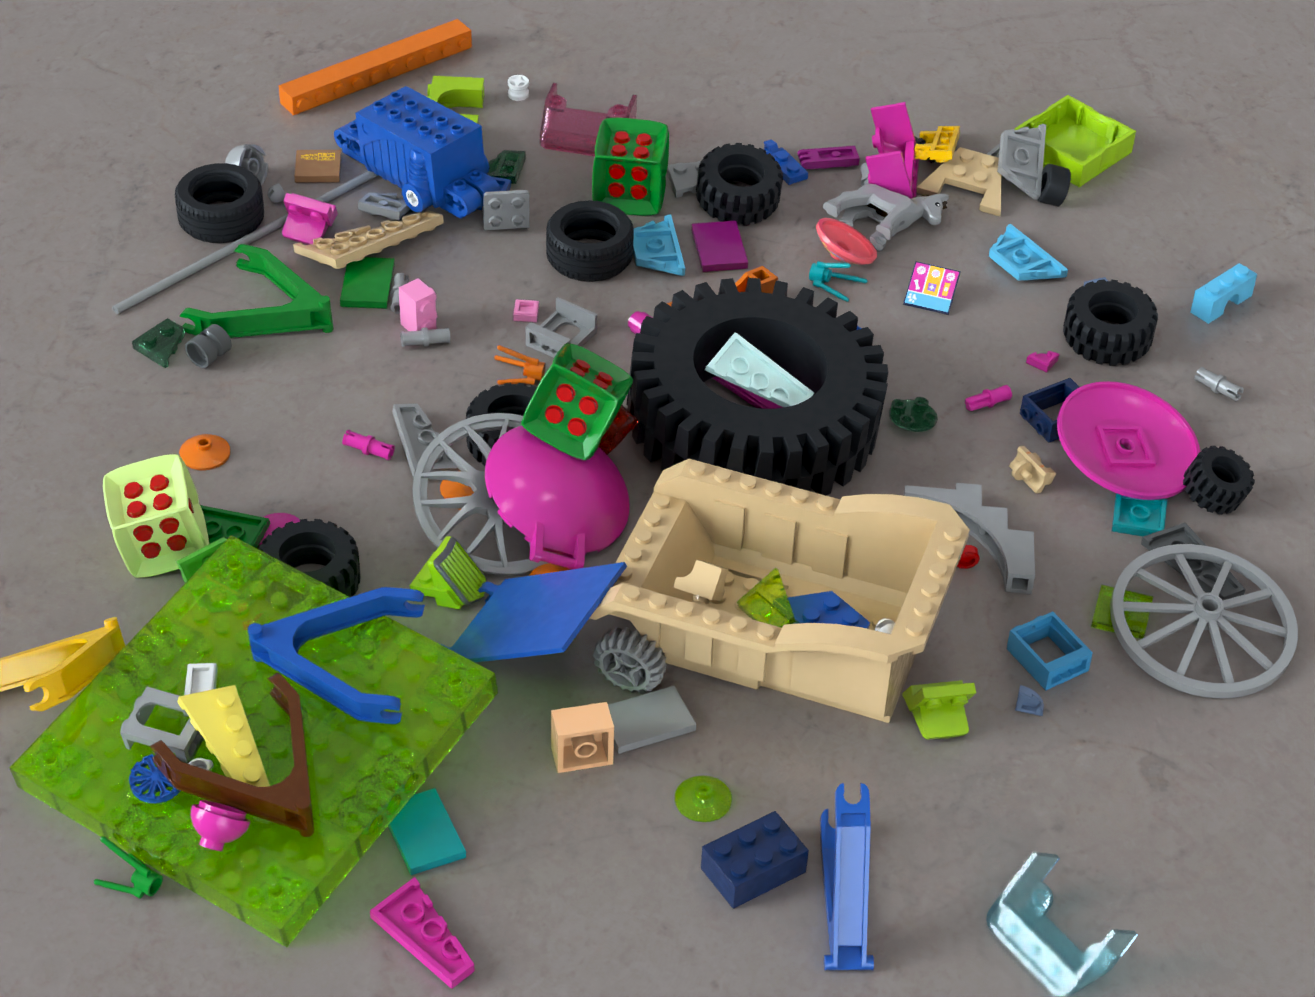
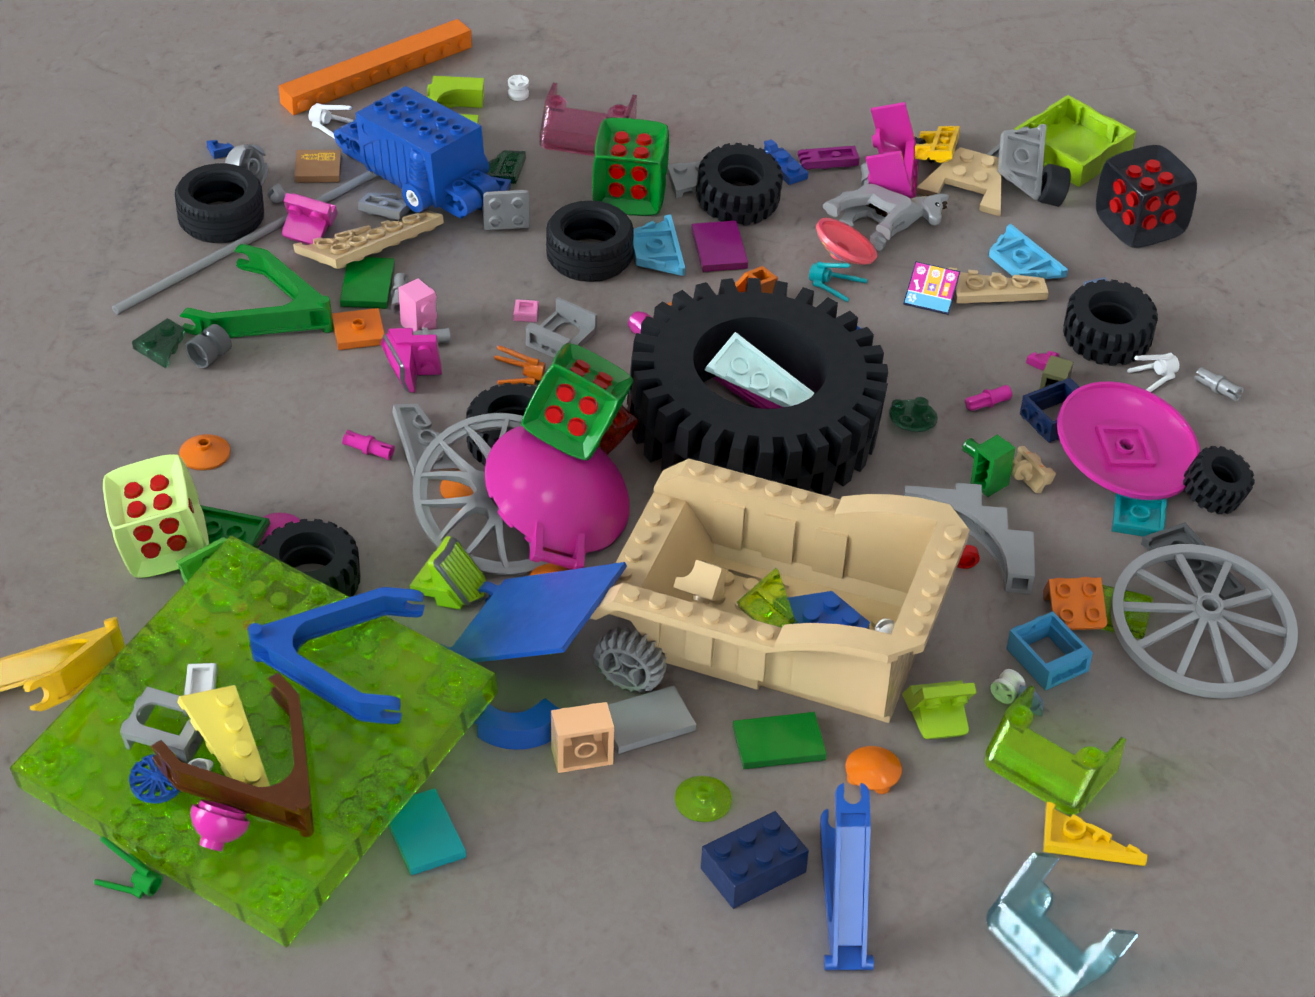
(217, 149): none -> blue tile
(320, 115): none -> white plant
(358, 328): none -> orange plate
(411, 355): none -> dark pink piece
(416, 925): dark pink wing -> none
(516, 730): none -> blue arch
(779, 740): none -> green tile
(873, 767): none -> orange dish
(991, 463): none -> green brick
(998, 288): none -> tan wing
(1007, 686): none -> wheel
(1046, 767): none -> clear neon green windscreen
(1056, 371): none -> olive brick
(1077, 602): none -> orange bracket
(1080, 839): none -> yellow wing
(1146, 195): none -> black piece
(1165, 365): none -> white plant
(1233, 285): medium azure arch -> none

